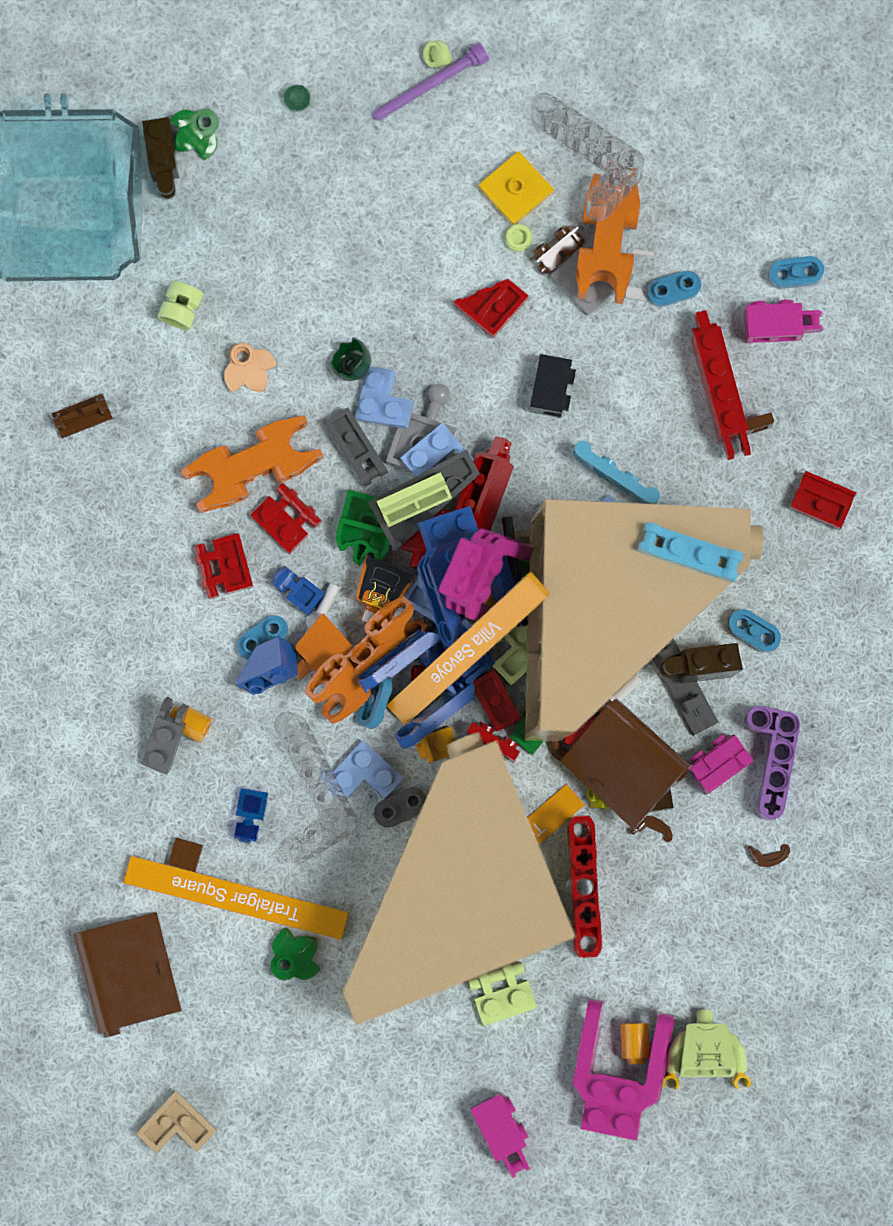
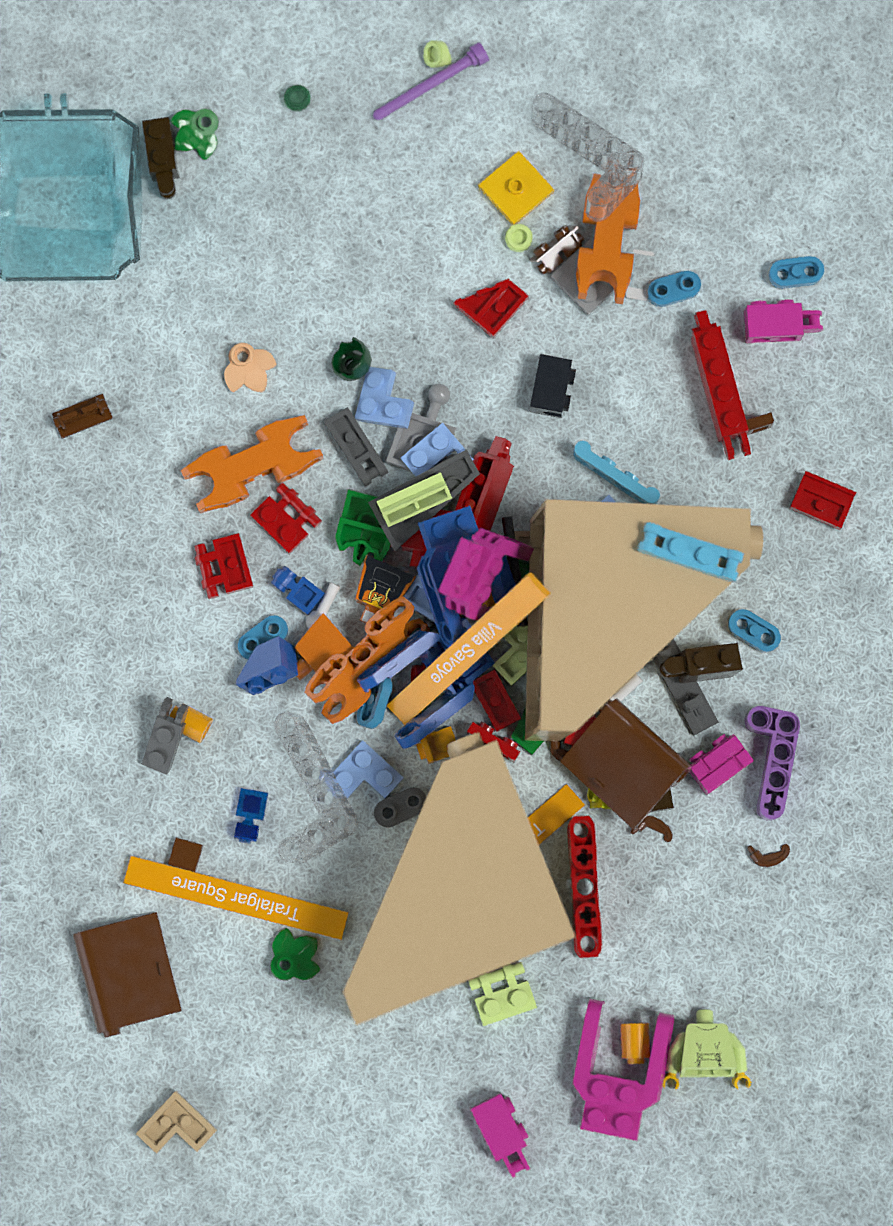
(177, 314): yellowish green wheel -> none

